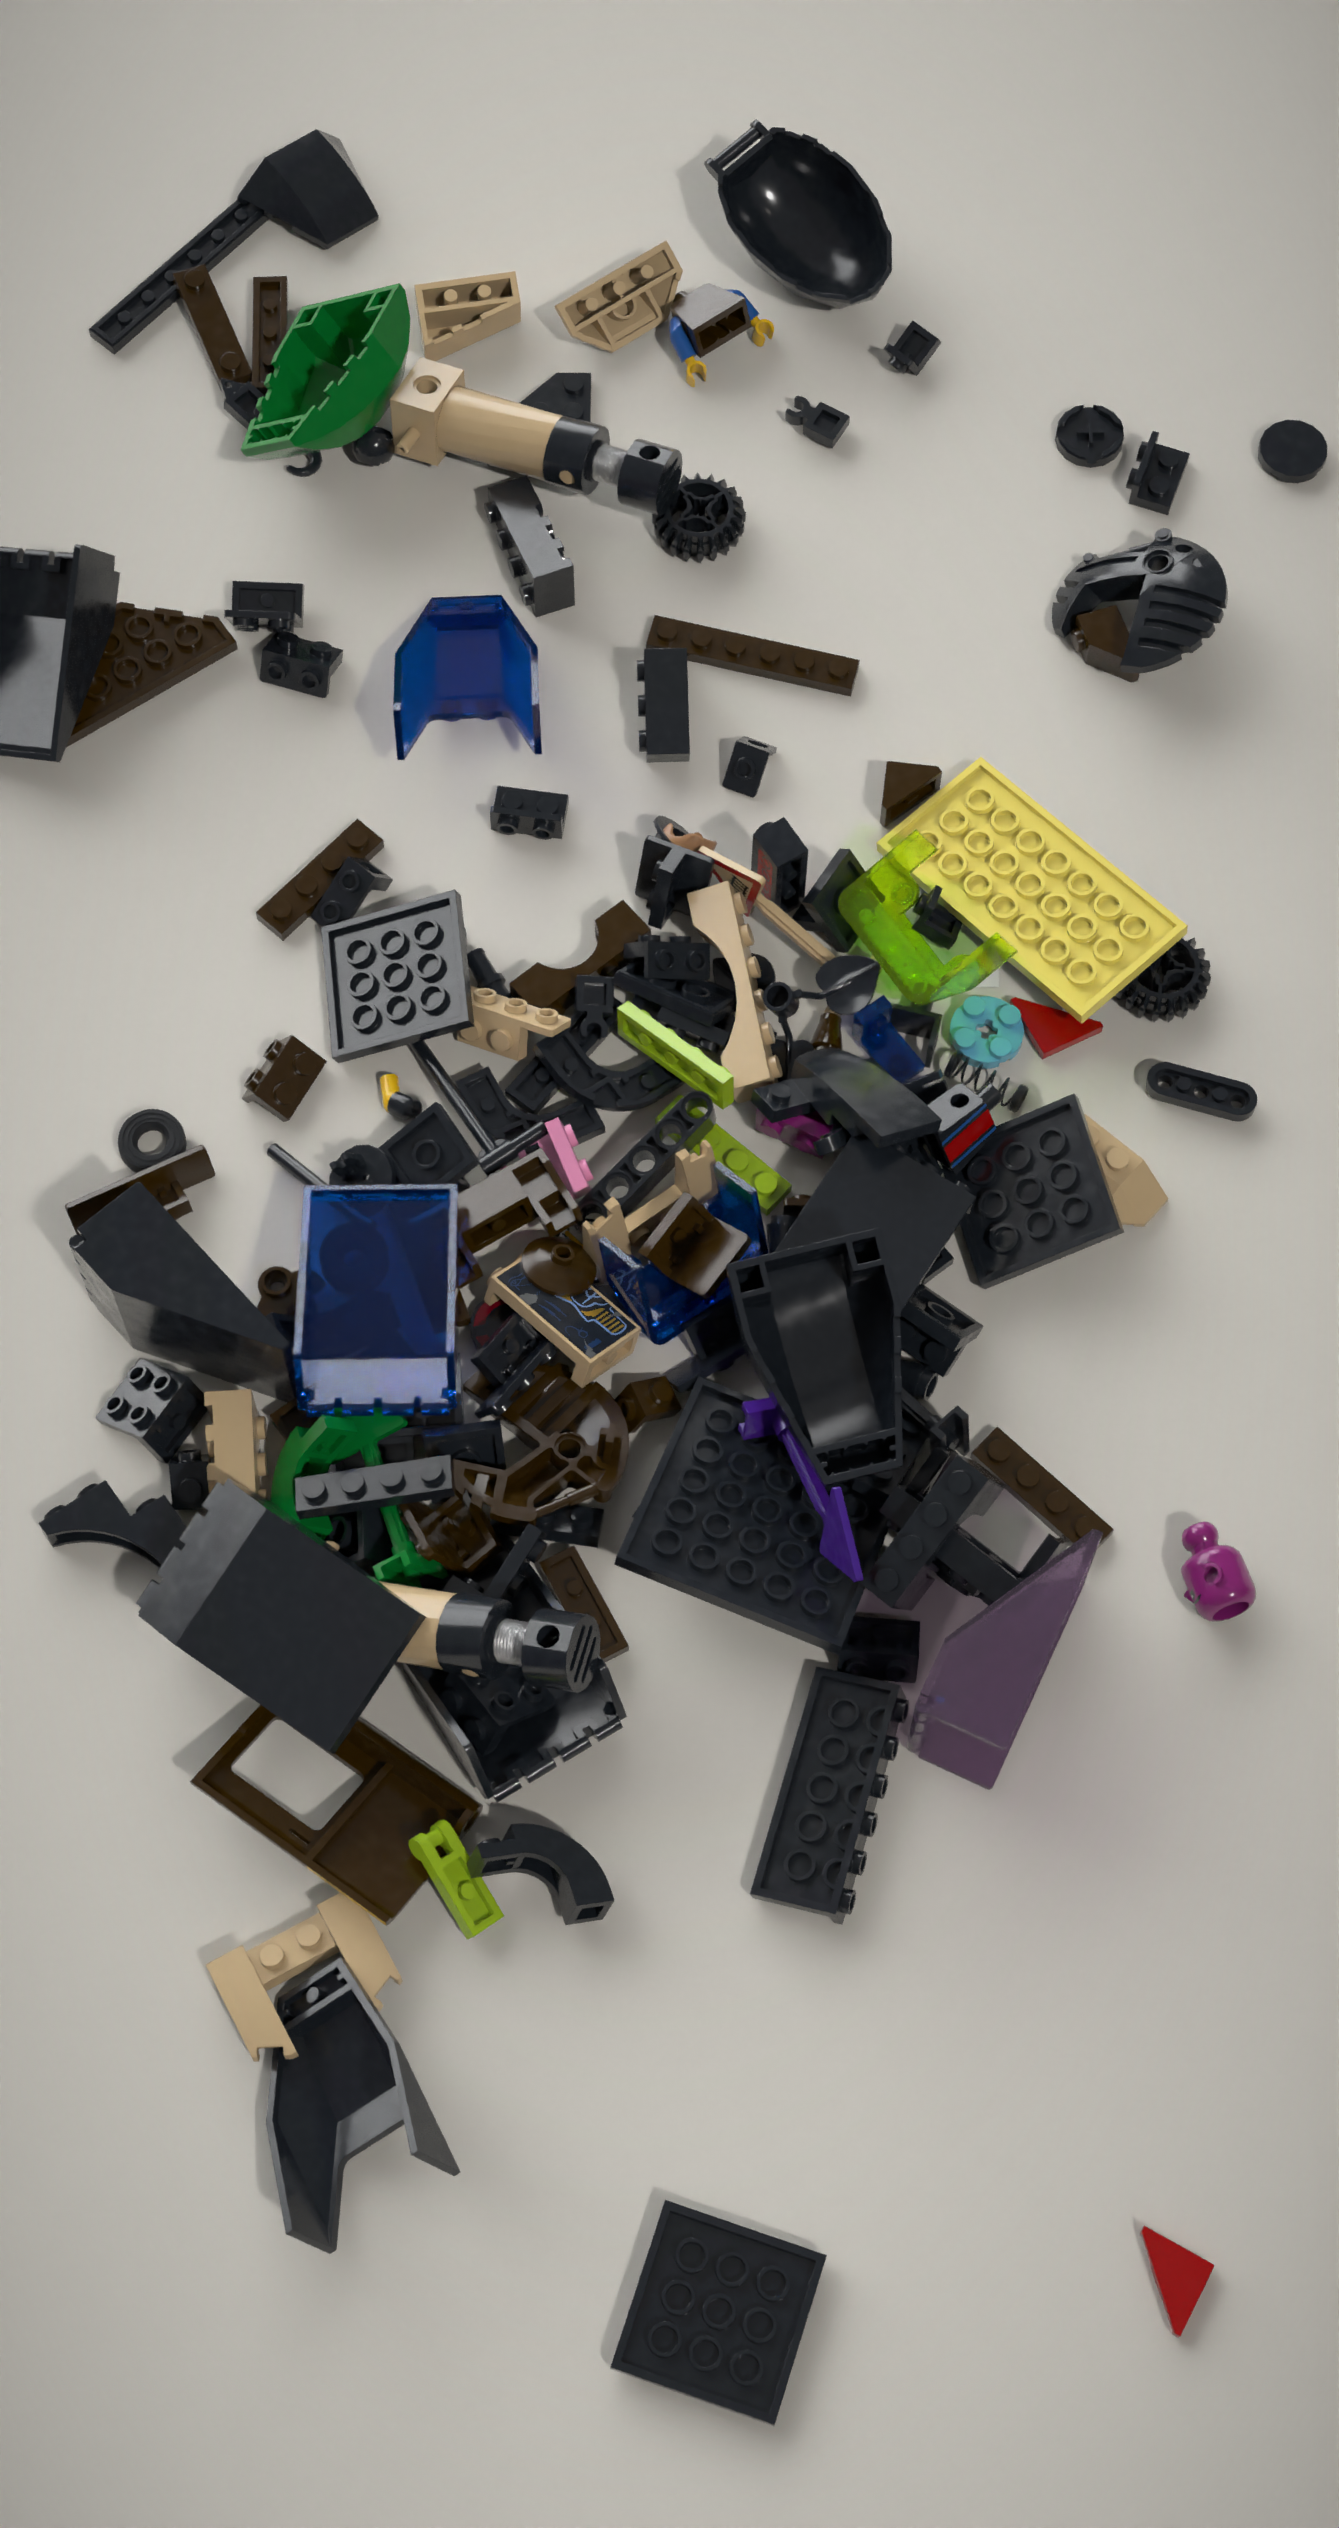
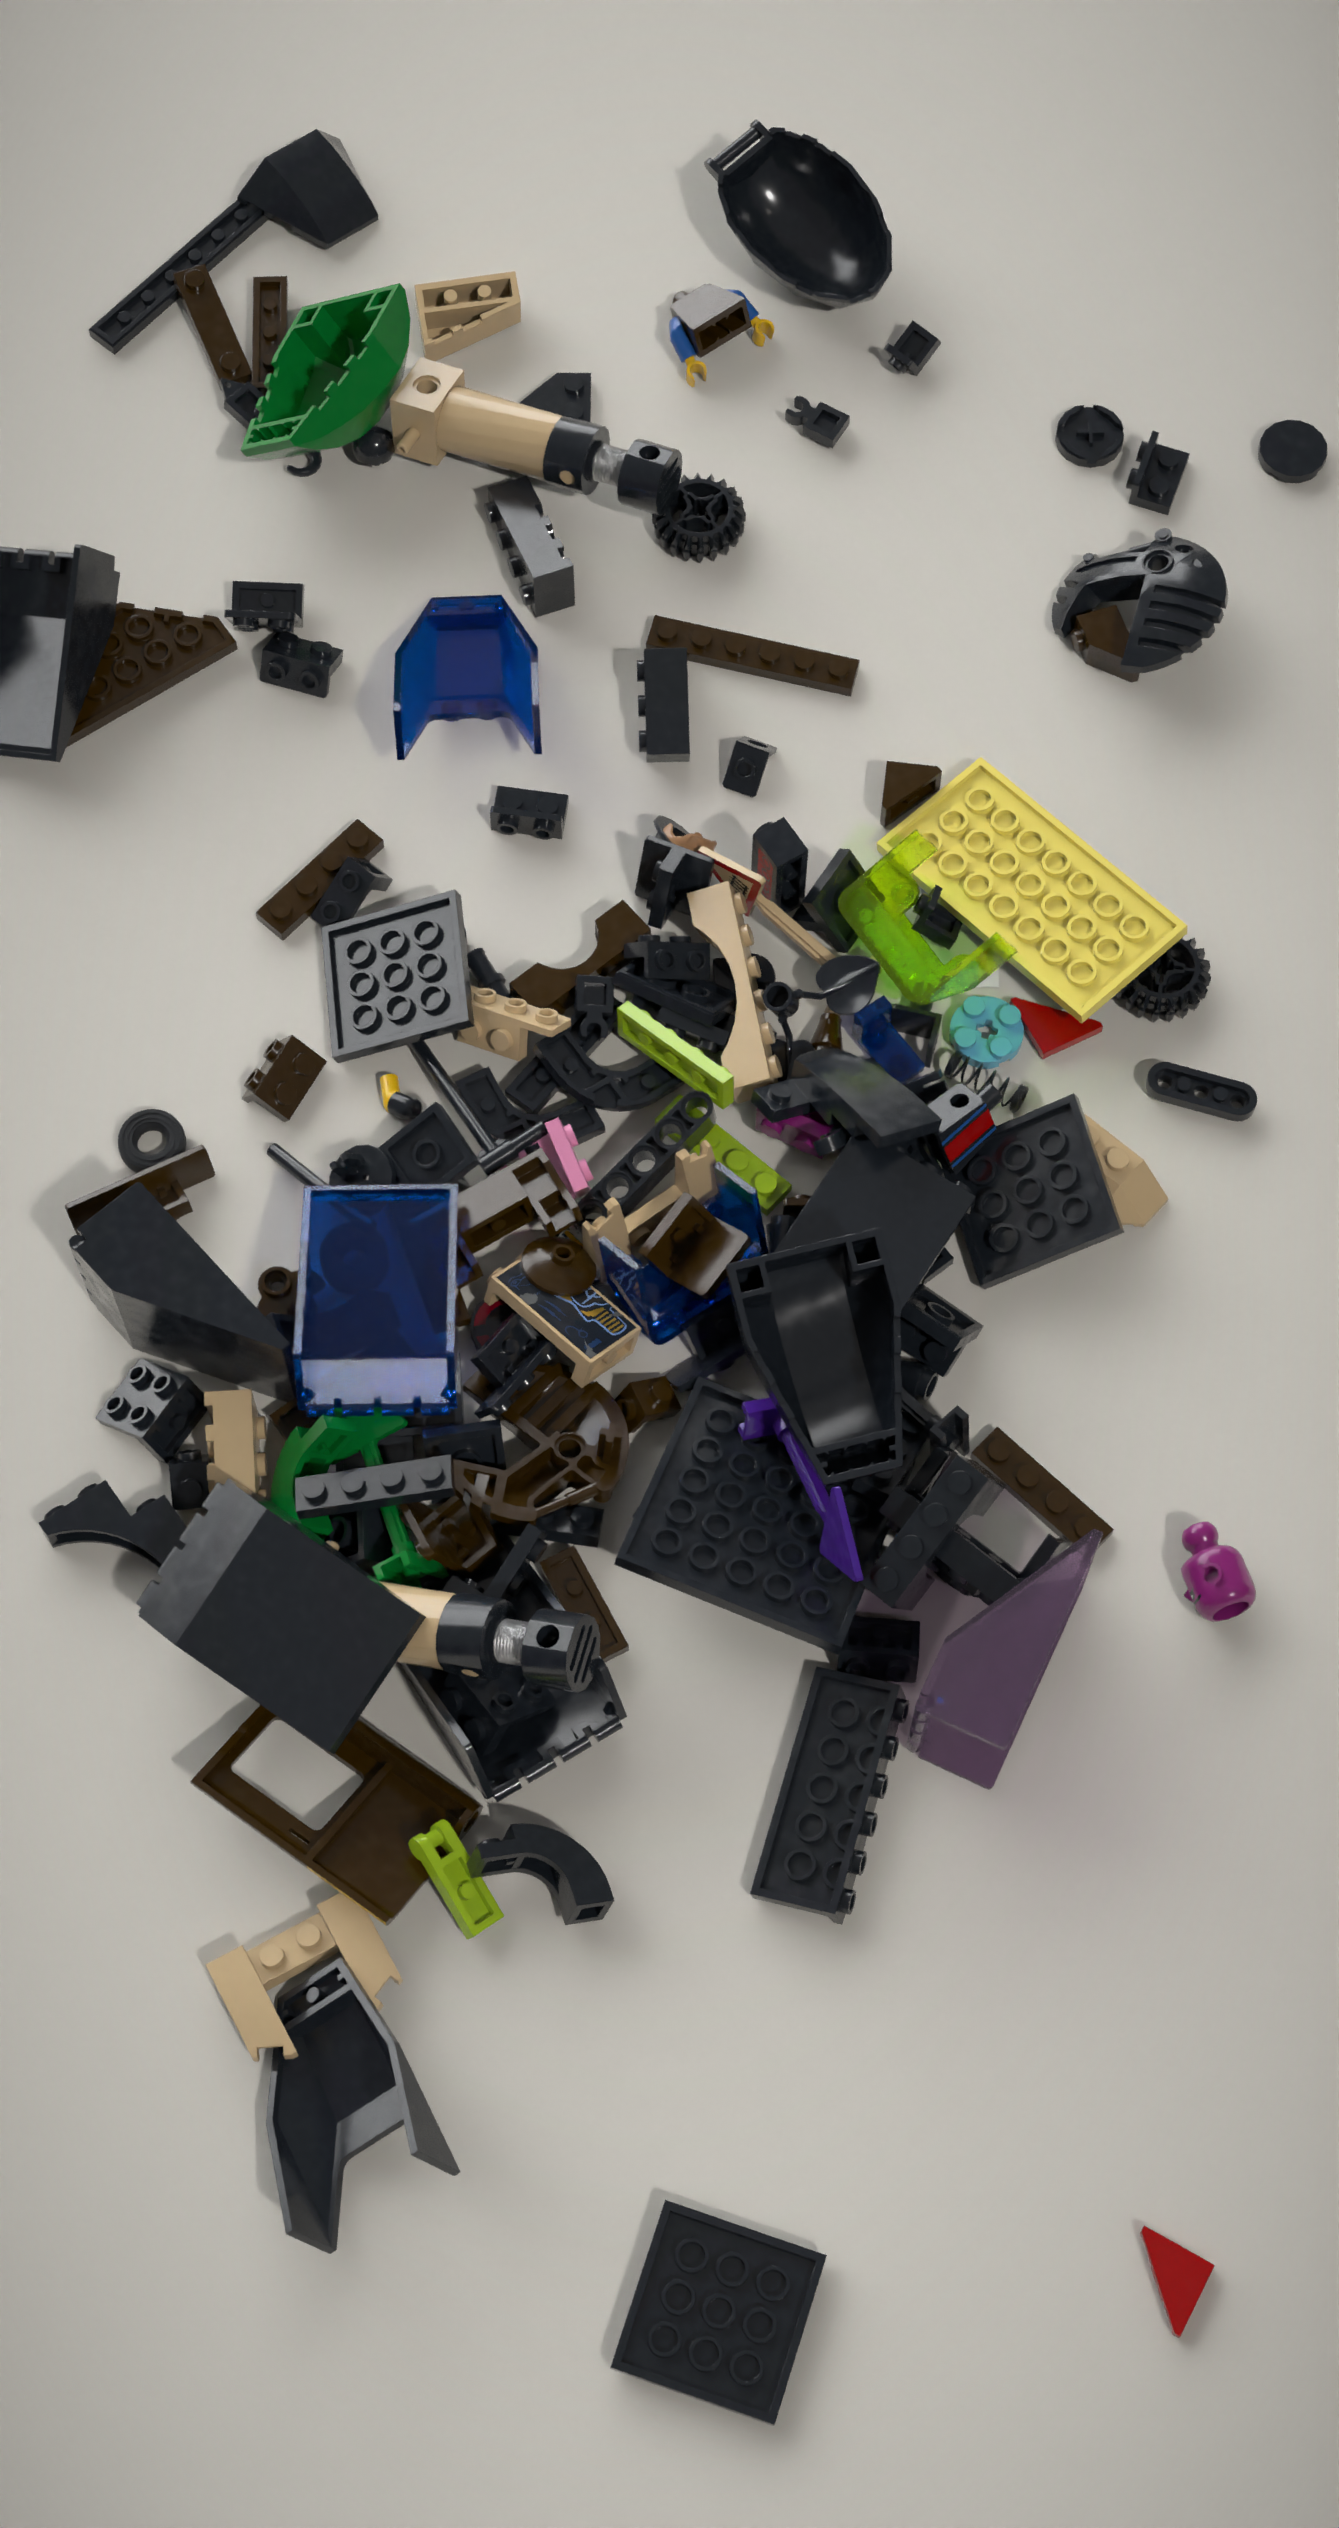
(624, 301): tan wedge -> none

